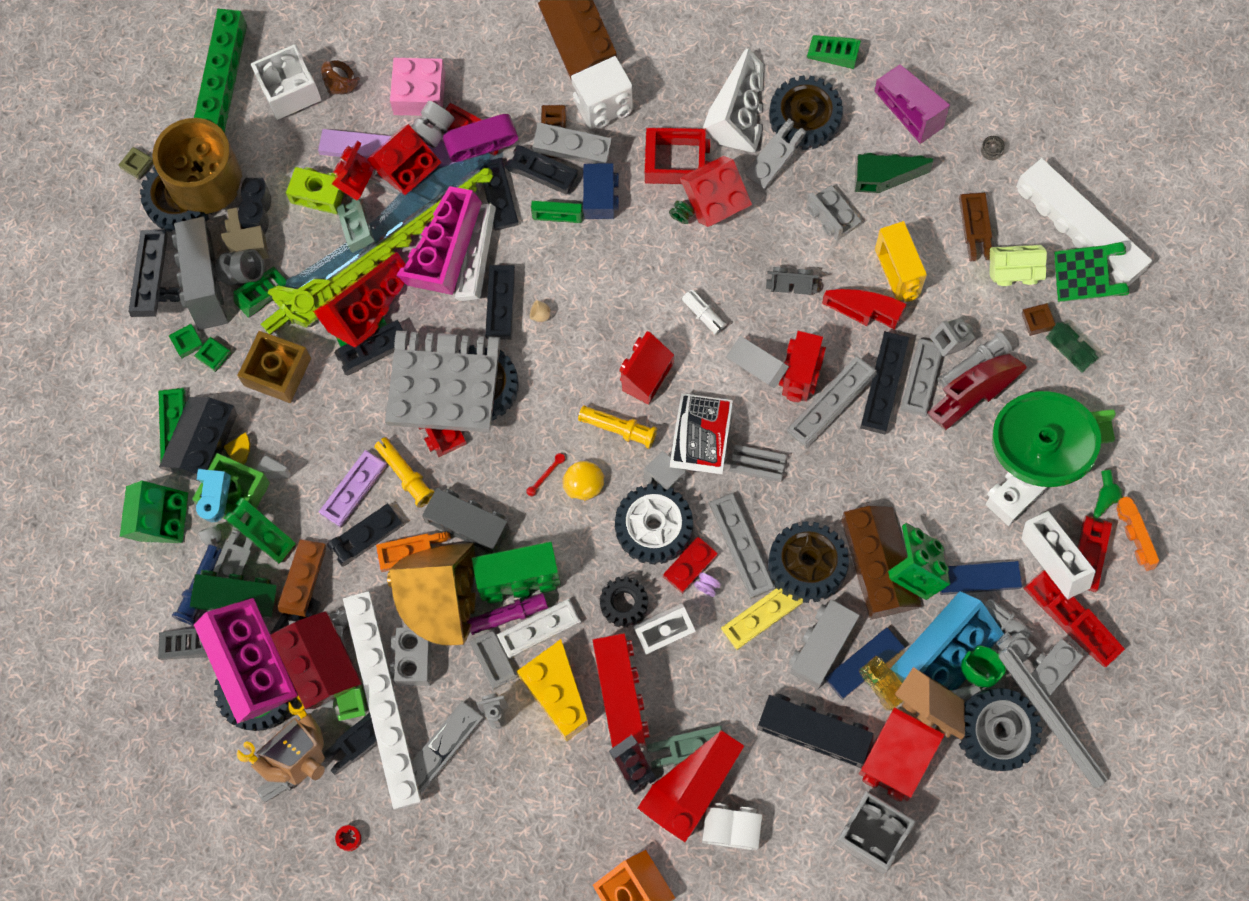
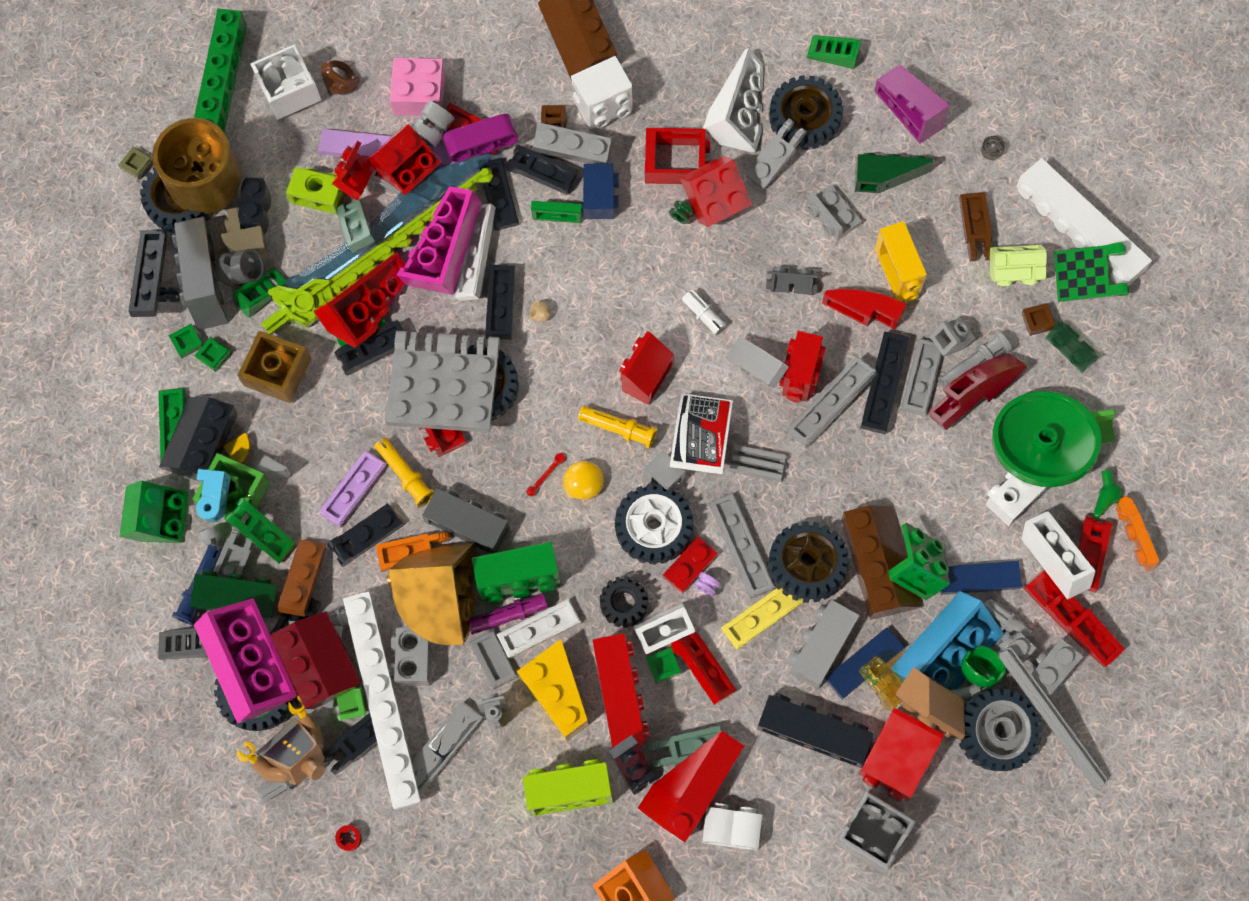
(567, 788): none -> lime brick
(663, 665): none -> green plate
(704, 667): none -> red plate

